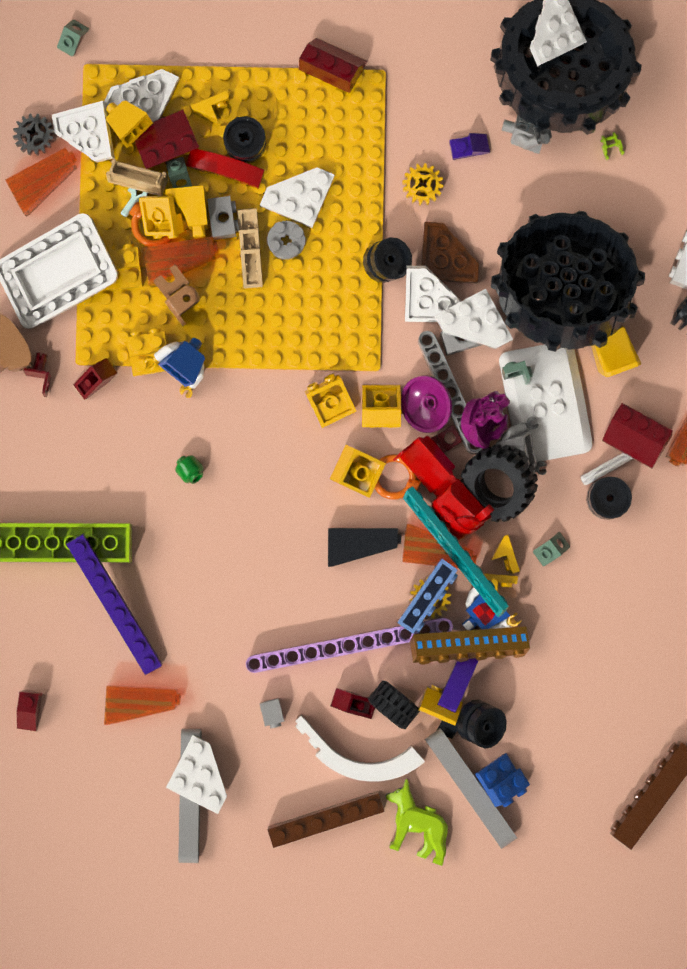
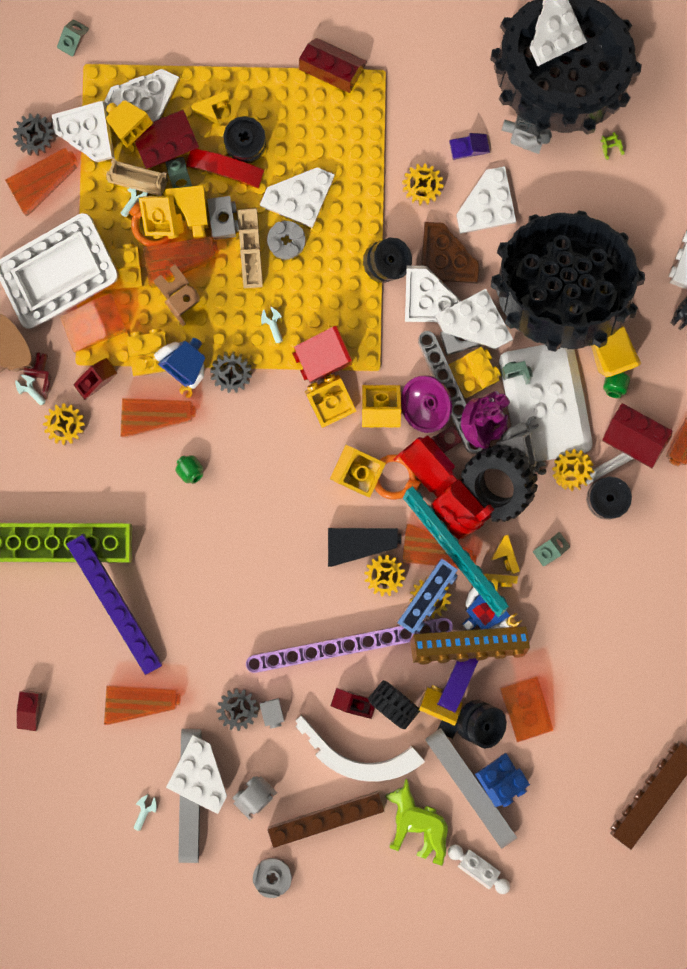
(30, 389): none -> light aqua bar
(52, 428): none -> yellow gear
(93, 323): none -> clear orange slope
(144, 811): none -> light aqua bar
(150, 415): none -> clear orange slope
(229, 707): none -> dark grey gear
(239, 373): none -> dark grey gear
(254, 797): none -> light grey brick
(273, 325): none -> light aqua bar
(279, 886): none -> light grey plate
(322, 355): none -> slope
(392, 586): none -> yellow gear
(474, 372): none -> yellow plate
(479, 869): none -> white plate
(488, 203): none -> white plate
(526, 708): none -> clear orange slope
(580, 463): none -> yellow gear
(616, 385): none -> green head

